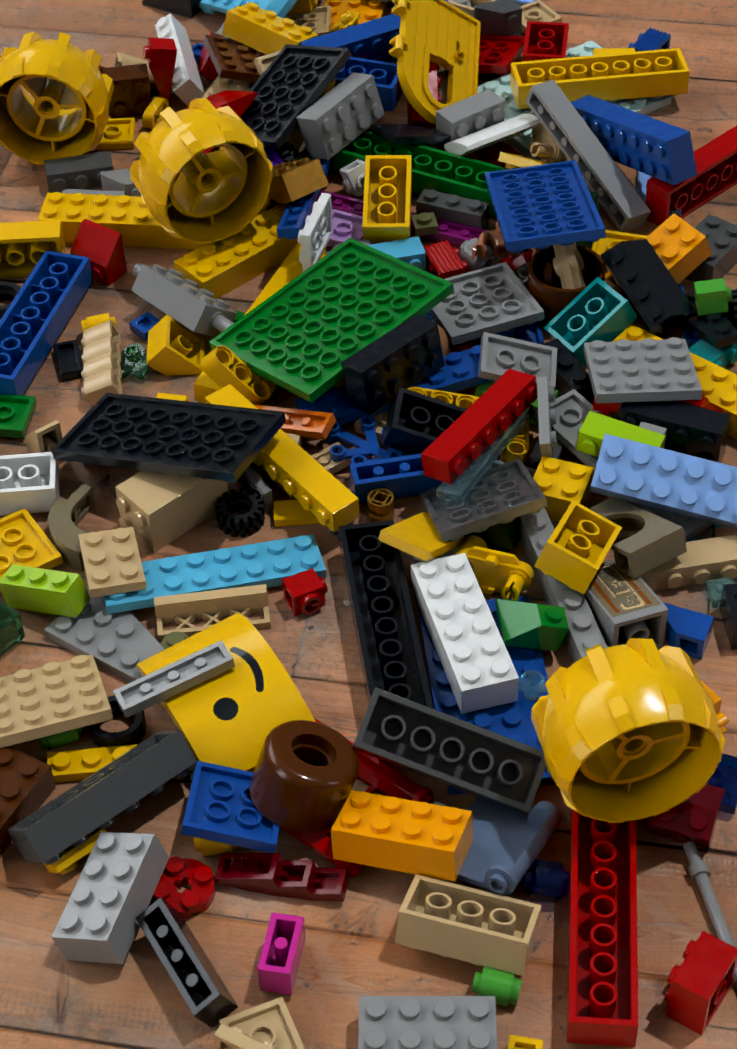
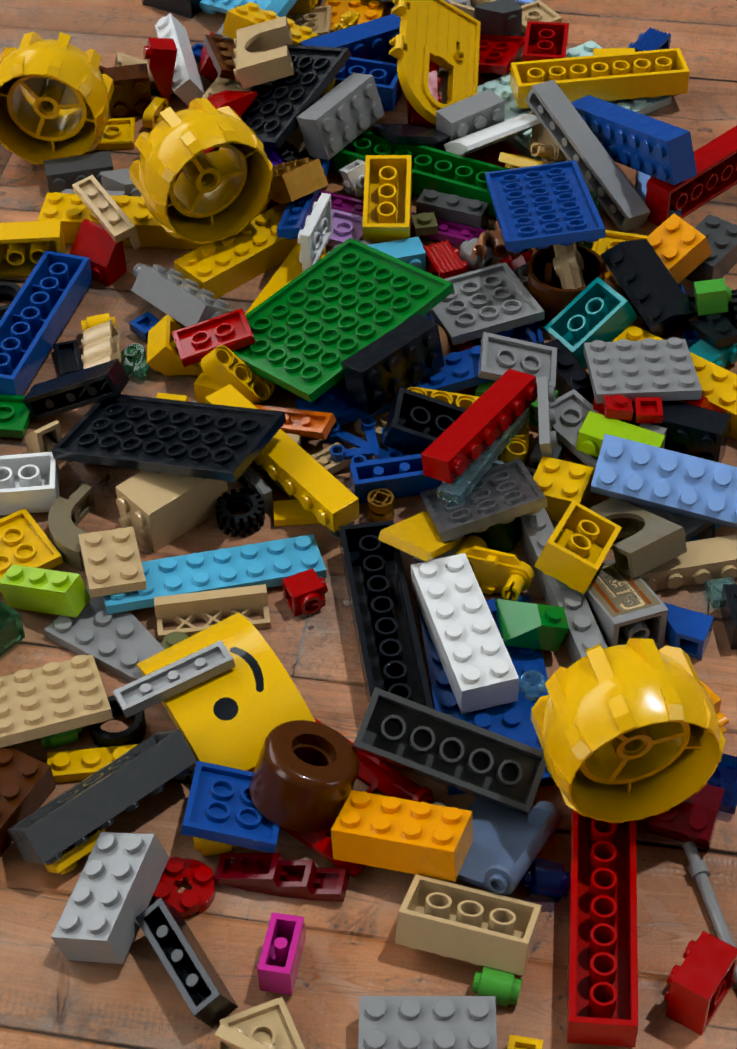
(76, 389): none -> black brick
(106, 211): none -> tan fence
(201, 338): none -> red tile
(263, 53): none -> tan arch
(618, 407): none -> red plate
(648, 410): none -> red plate

